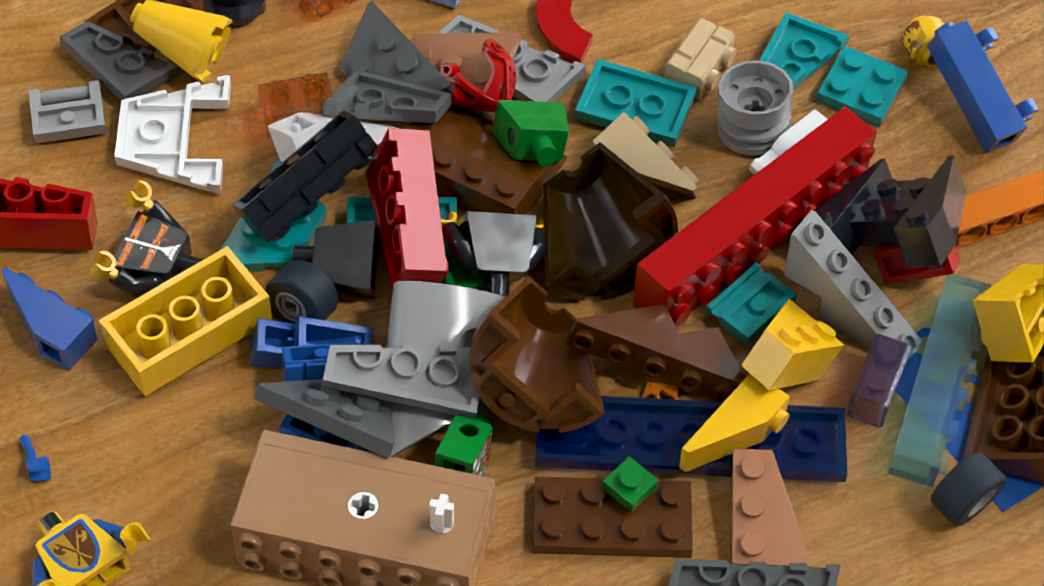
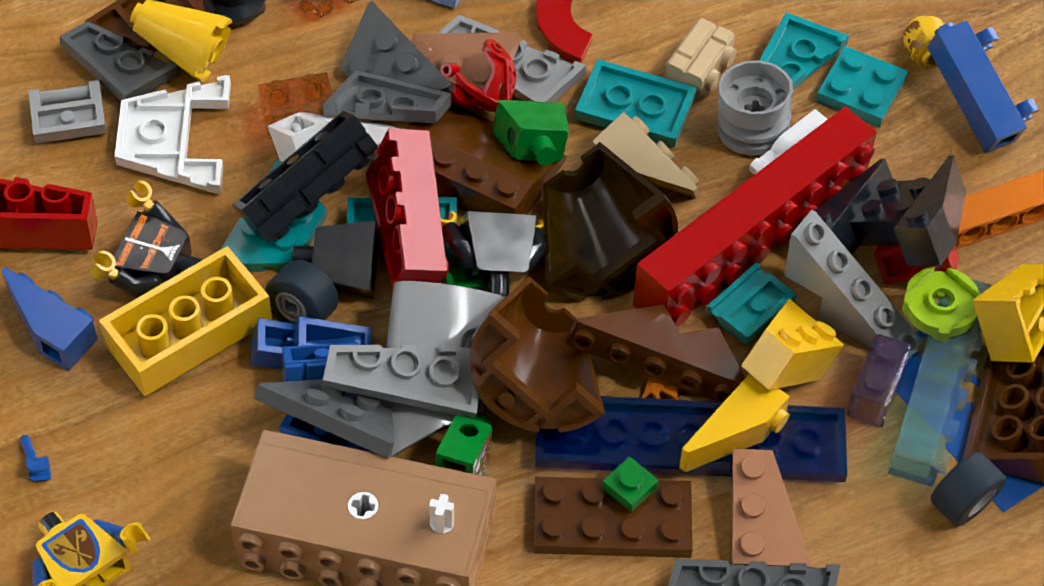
(939, 321): none -> lime plate

